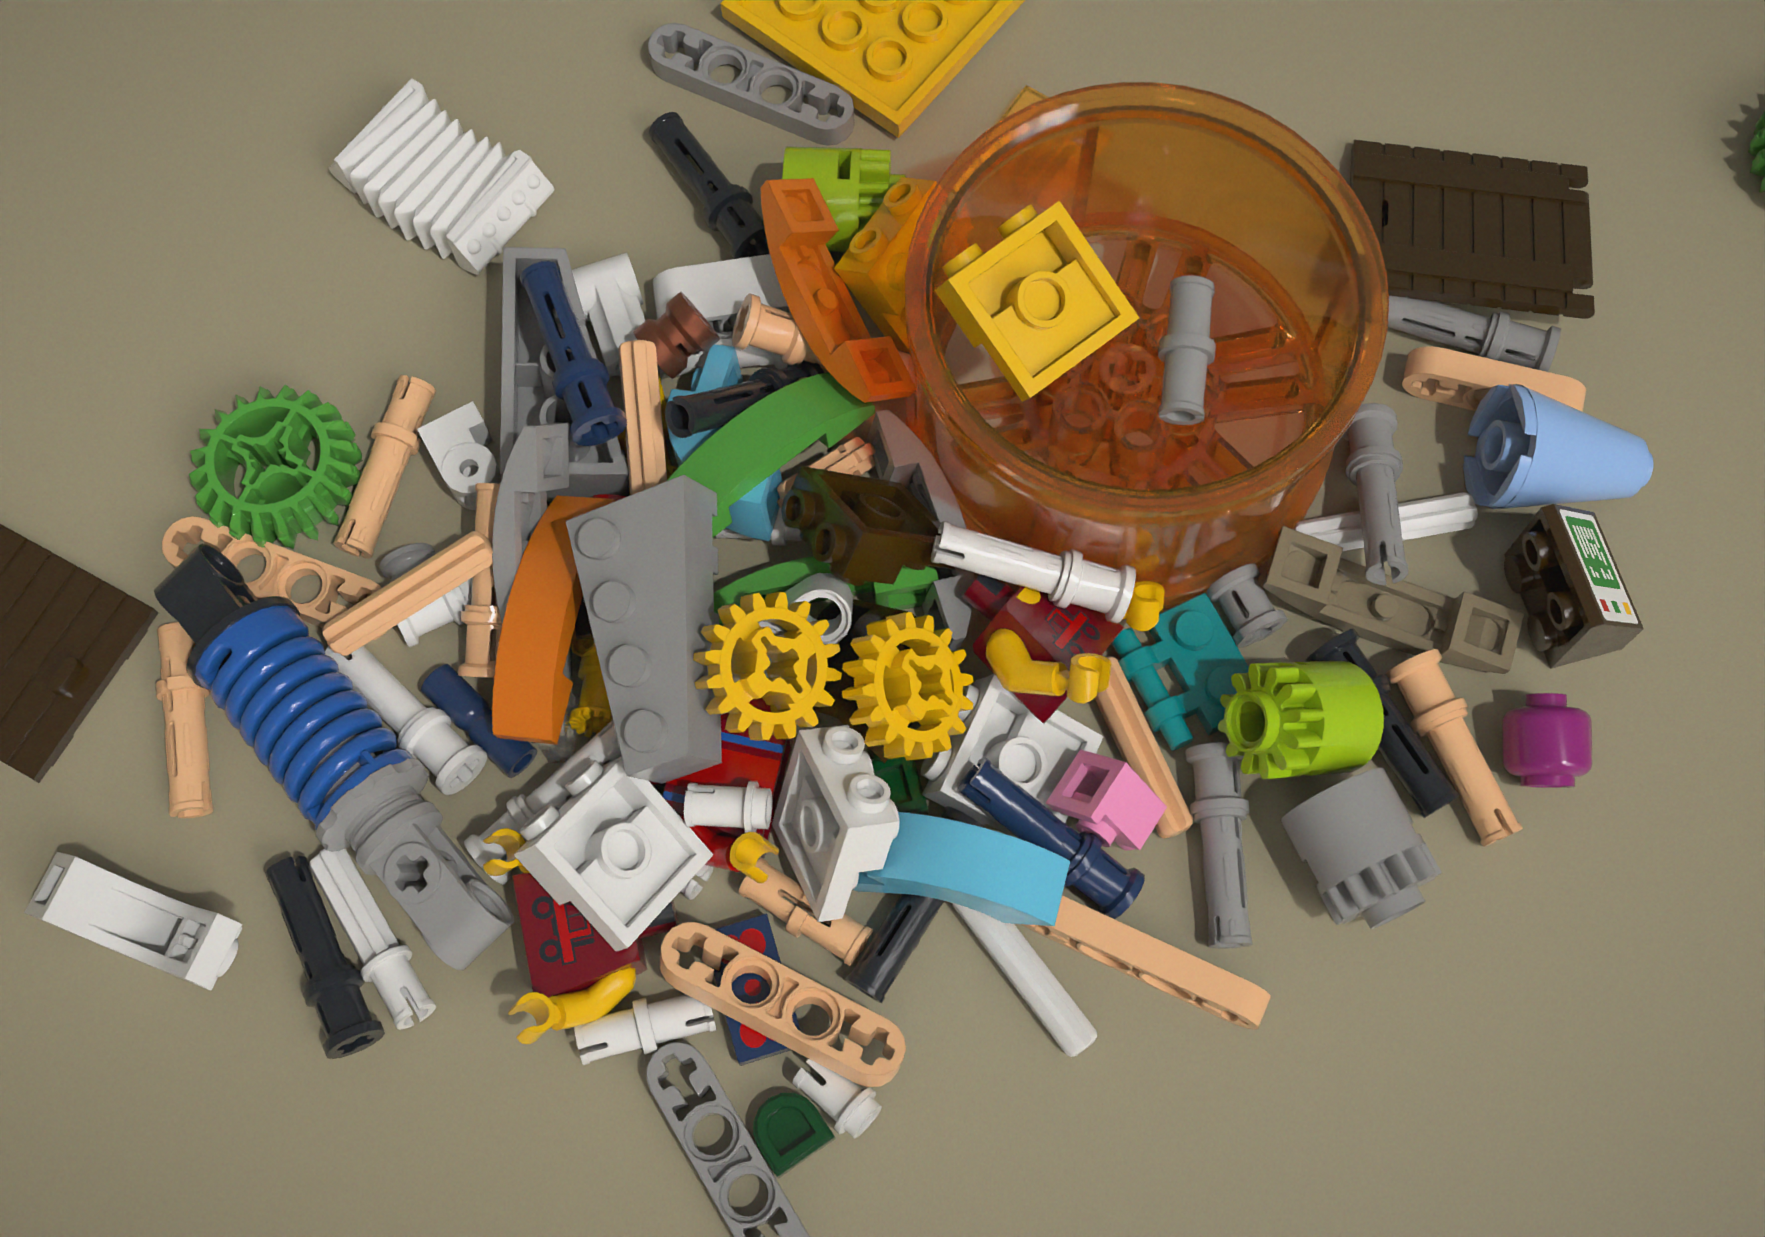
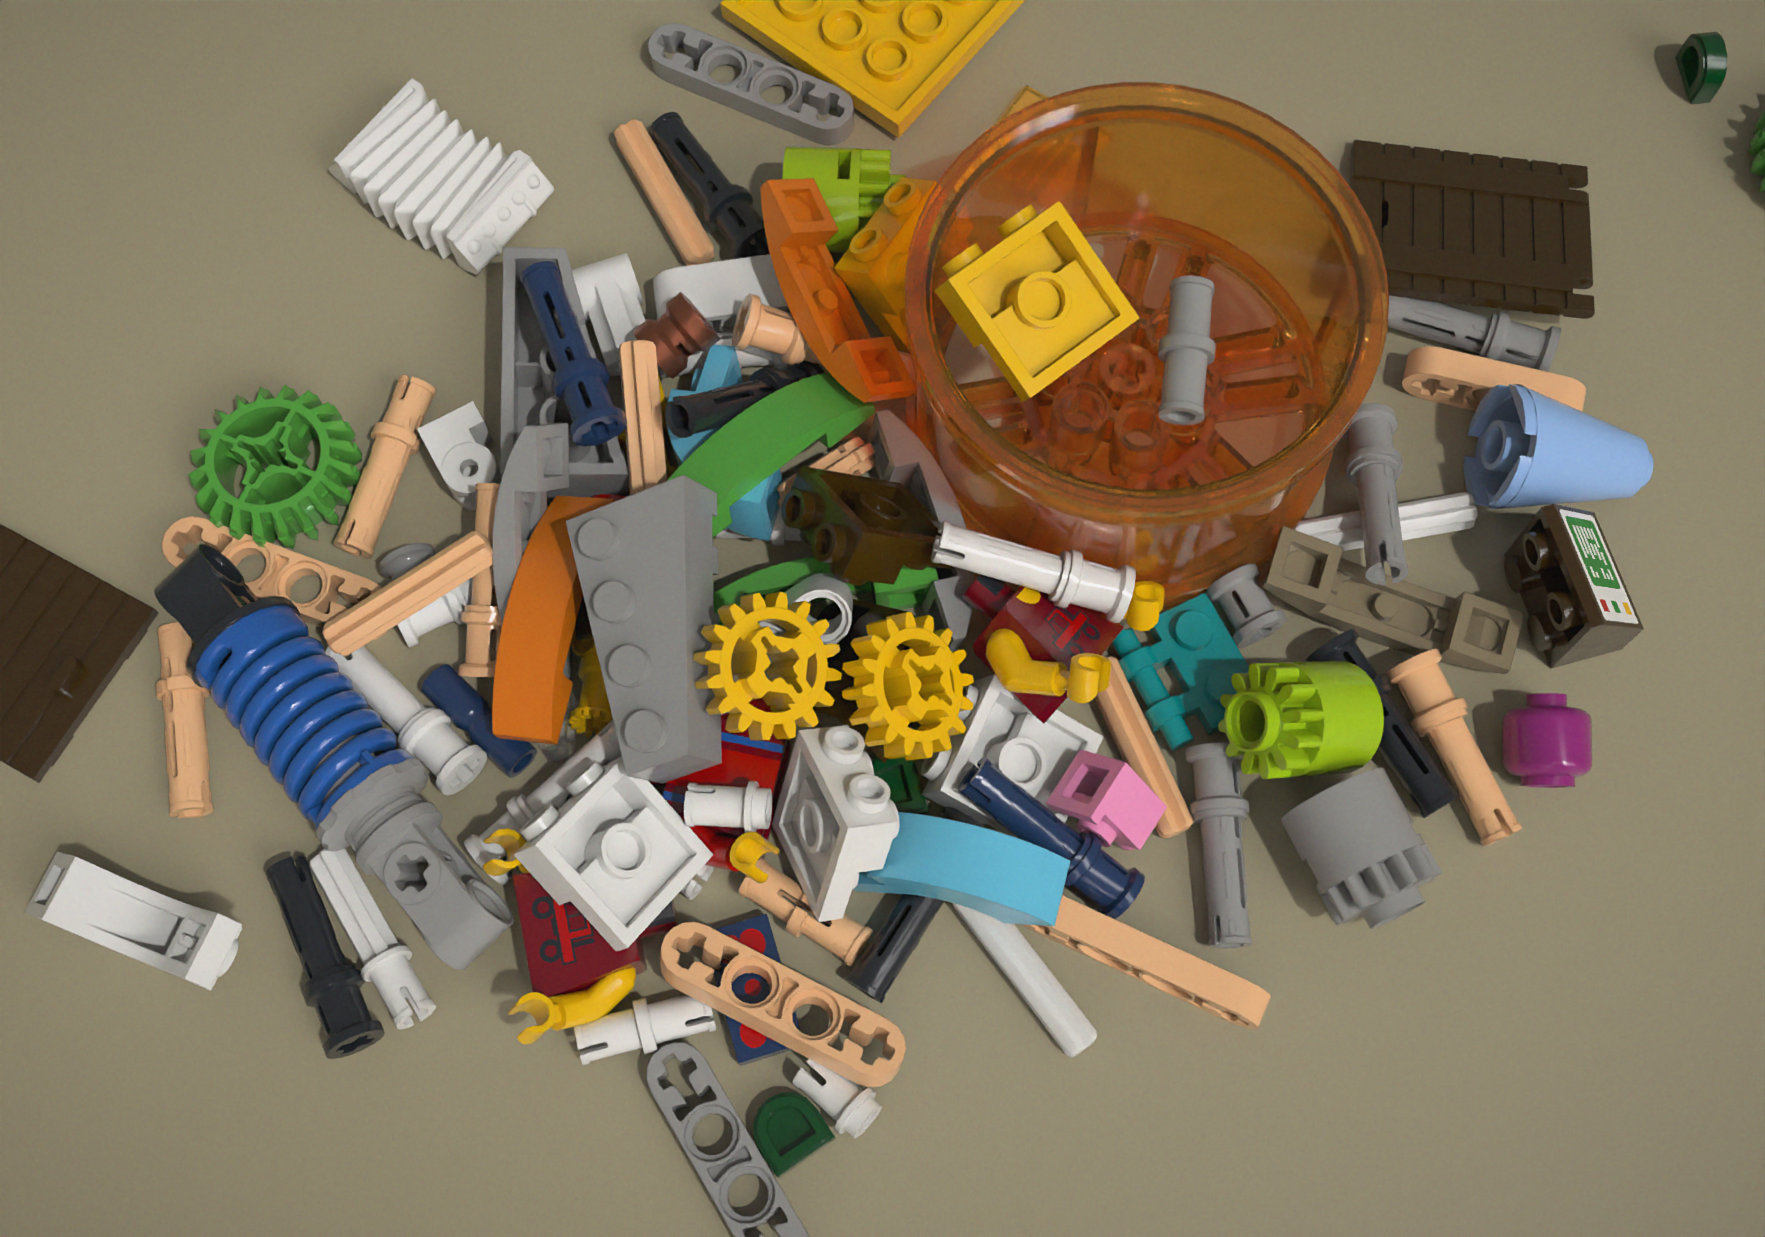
(664, 193): none -> light nougat axle
(1702, 66): none -> dark green tile

